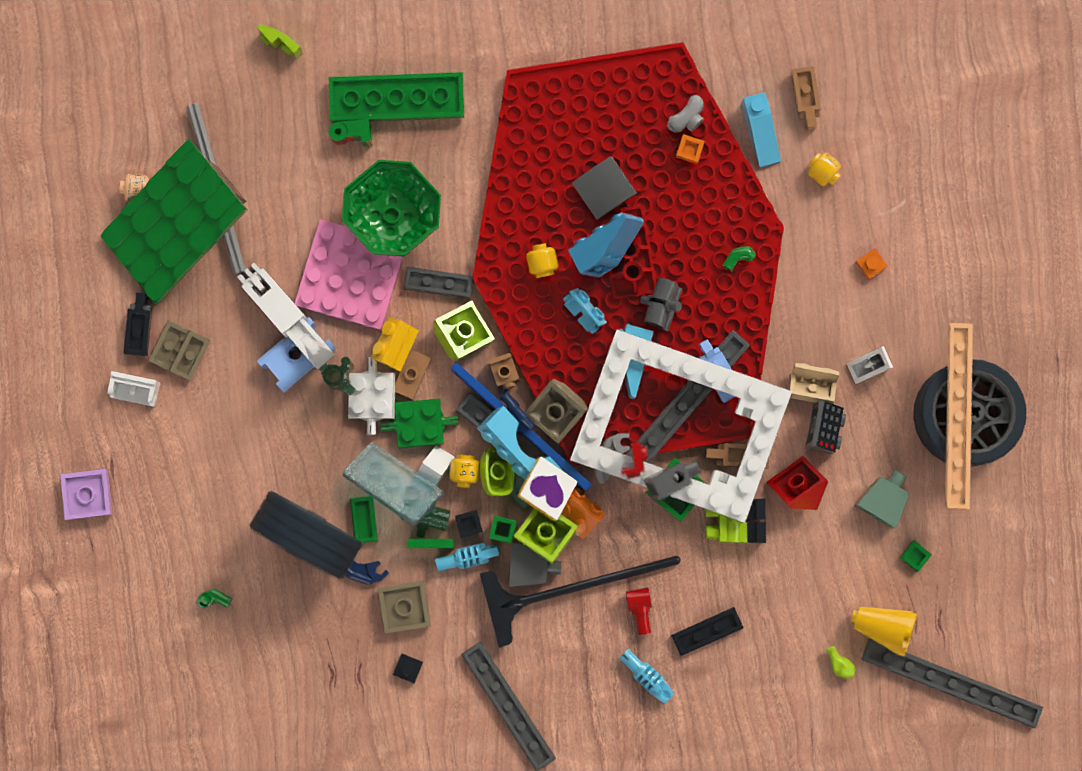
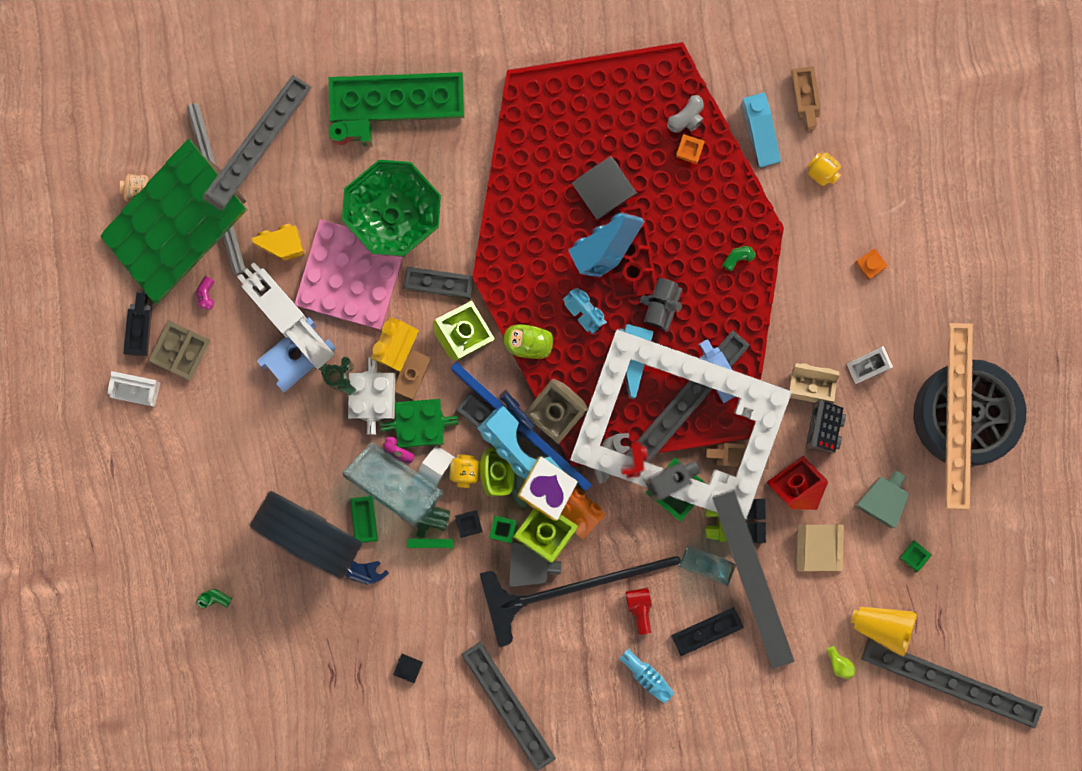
(86, 494): lavender plate -> none
(202, 294): none -> dark pink arm
(256, 143): none -> dark grey tile
(275, 38): lime slope -> none
(281, 243): none -> yellow slope
(397, 452): none -> dark pink arm
(404, 607): dark tan plate -> none
(467, 557): medium azure hinge -> none
(500, 362): medium nougat brick -> none
(528, 341): none -> lime piece
(542, 260): yellow head -> none
(707, 565): none -> clear light blue slope
(753, 578): none -> dark grey tile
(820, 547): none -> tan slope

